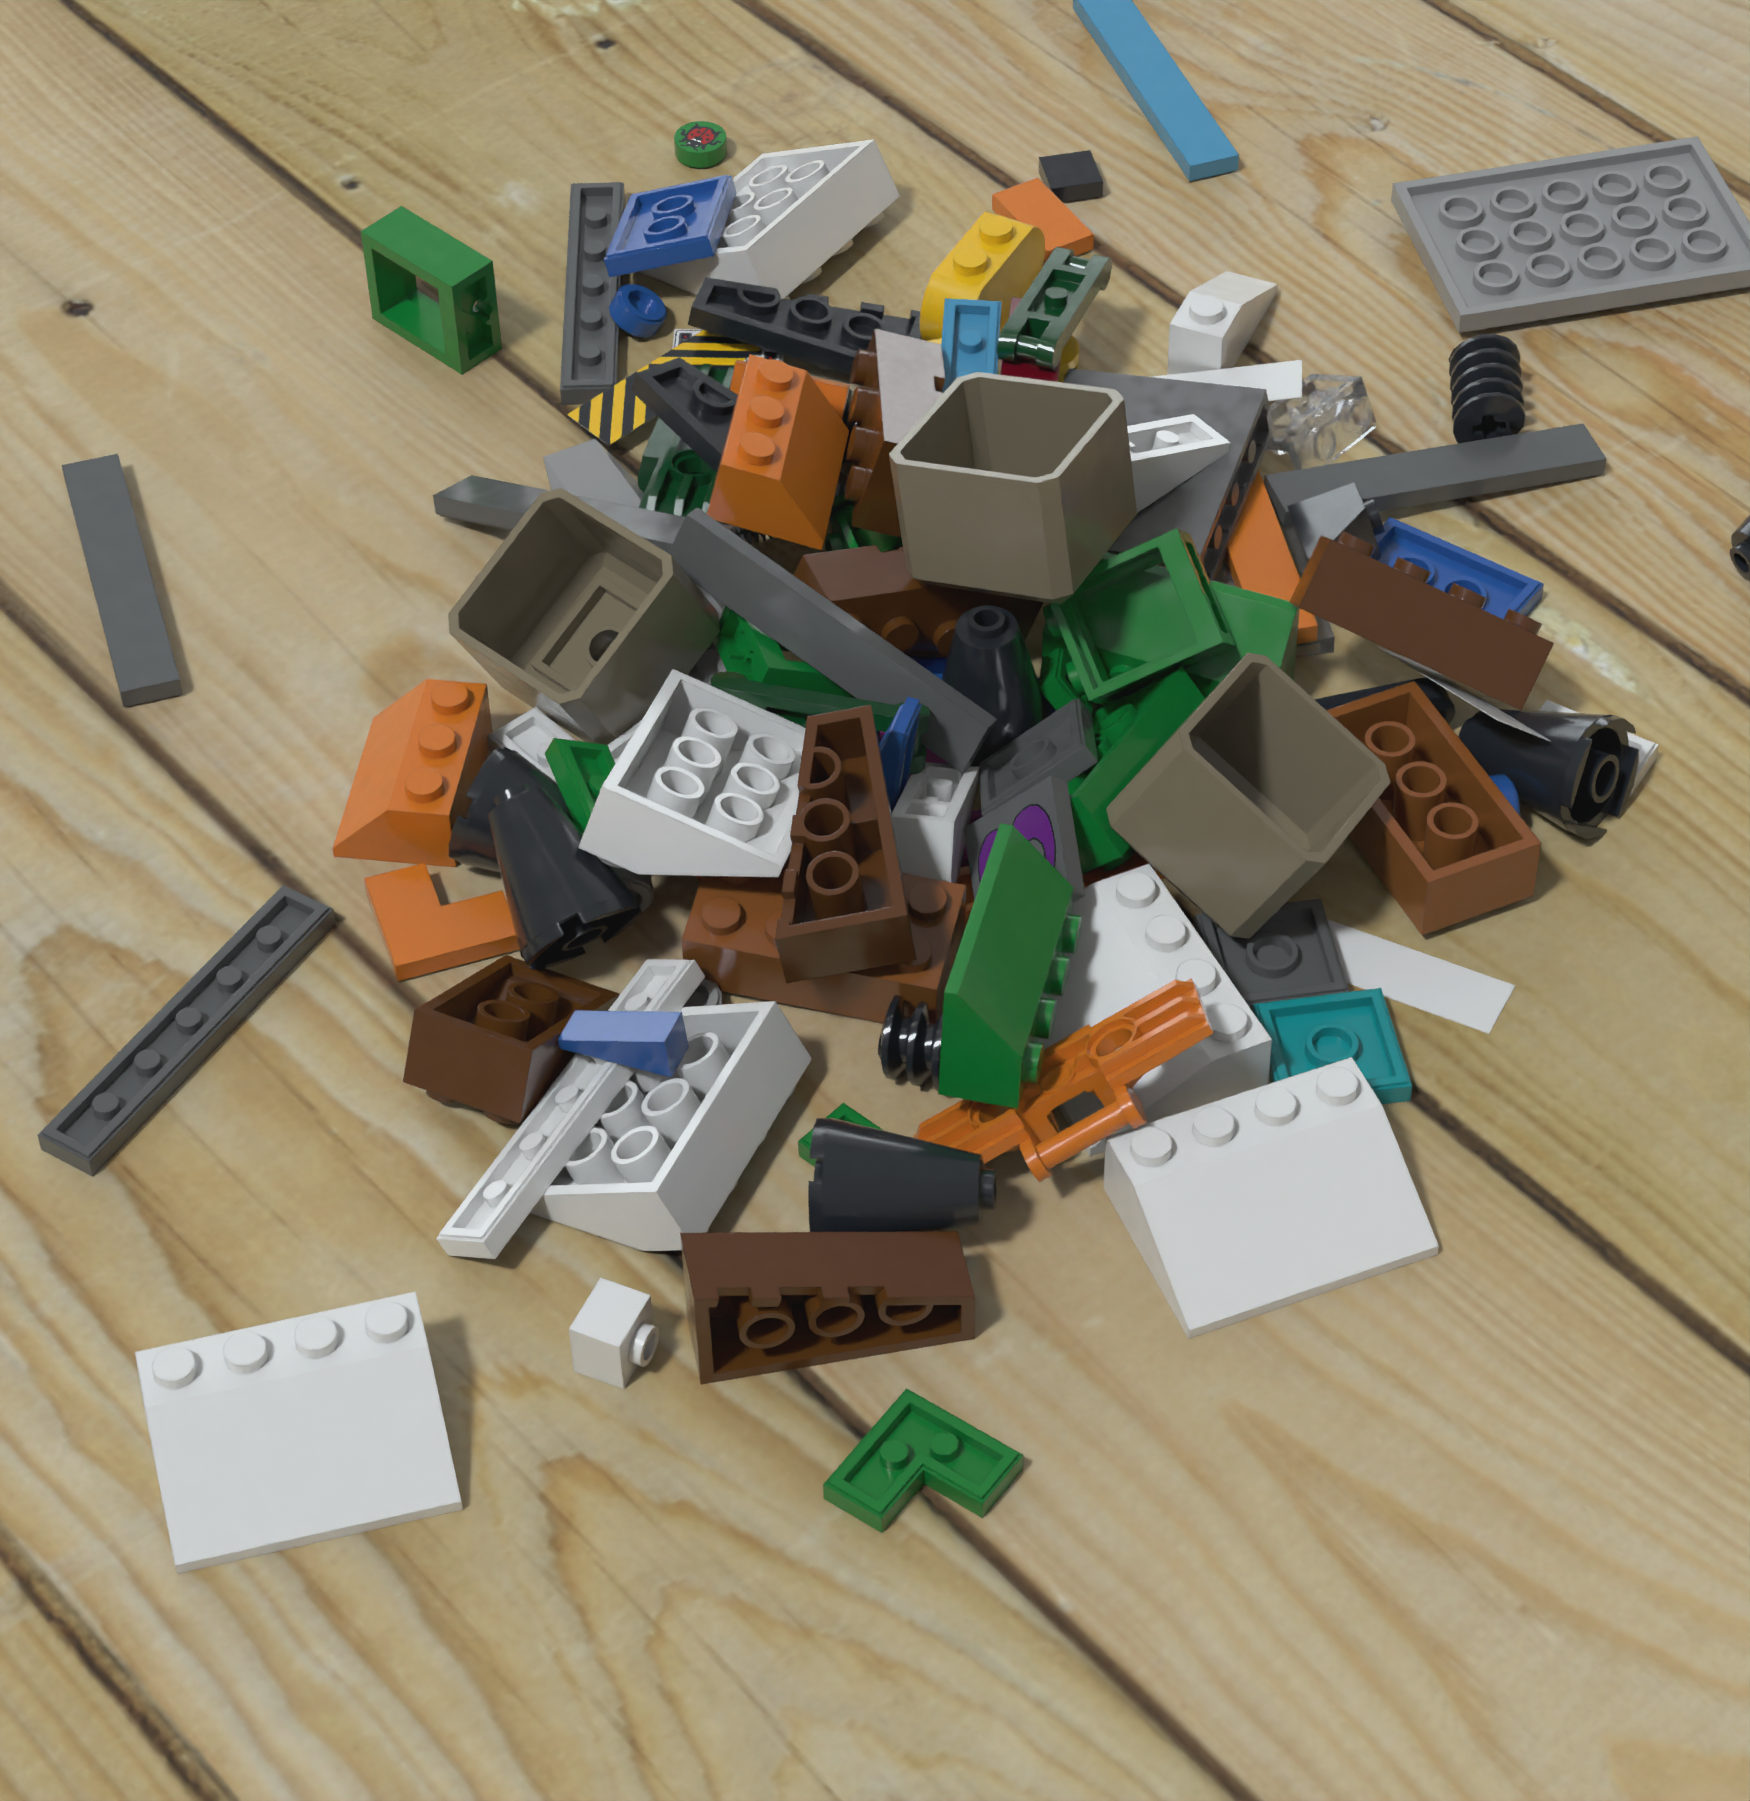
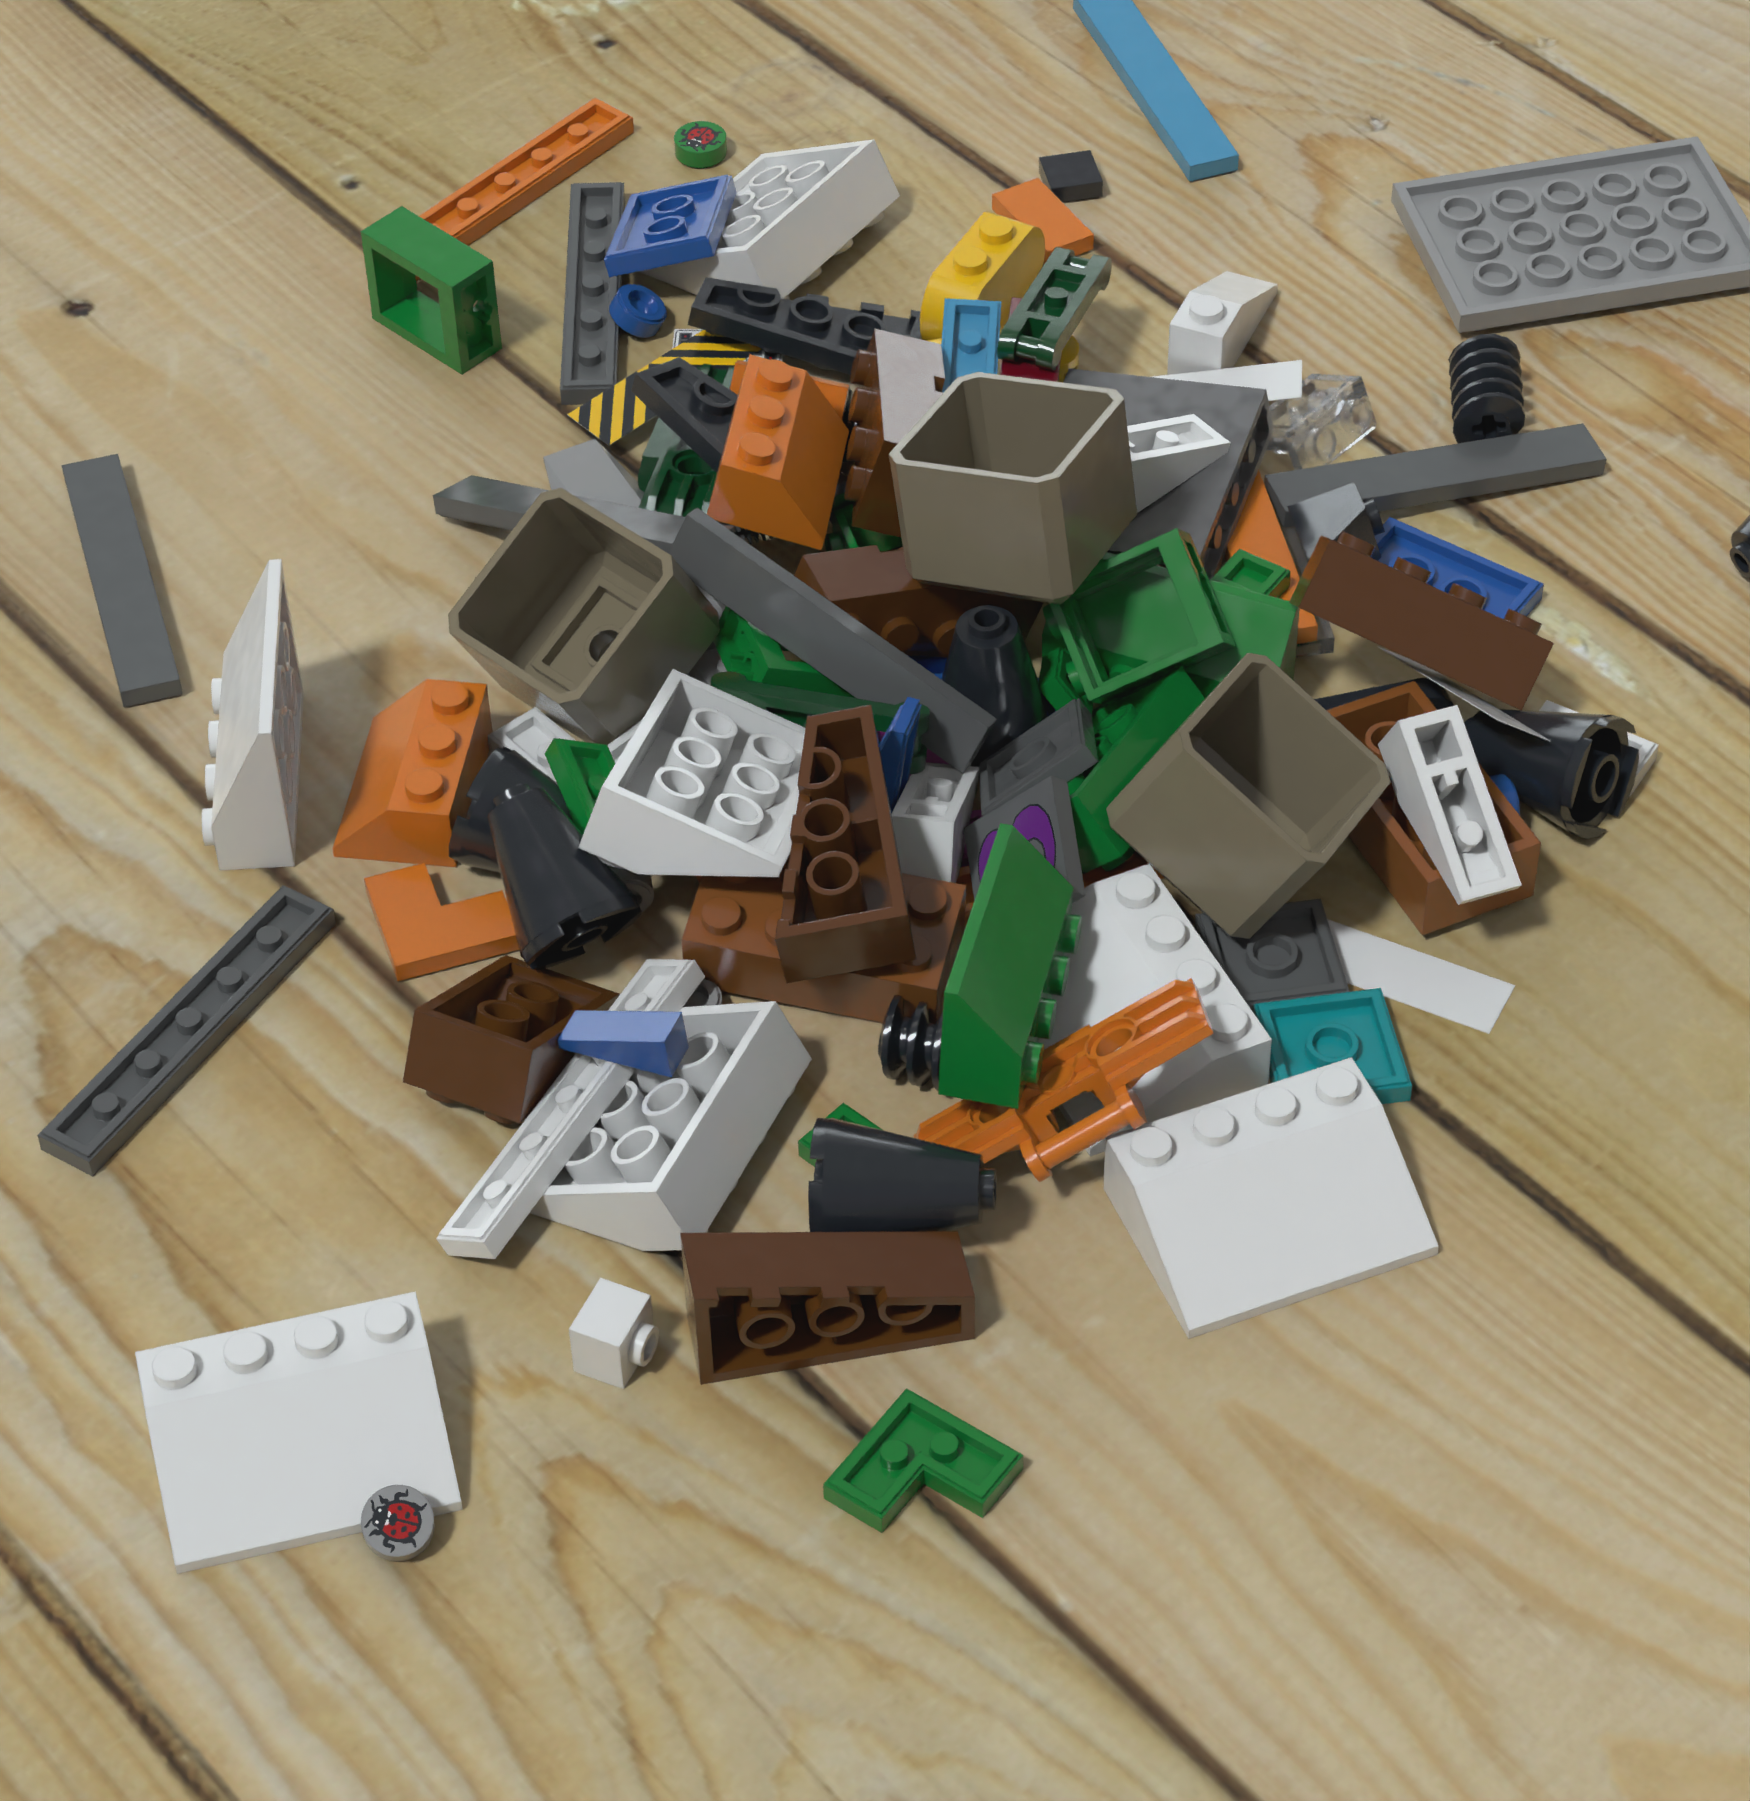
(256, 736): none -> white slope
(397, 1523): none -> tile
(530, 171): none -> orange tile
(1254, 574): none -> green tile
(1449, 803): none -> white slope

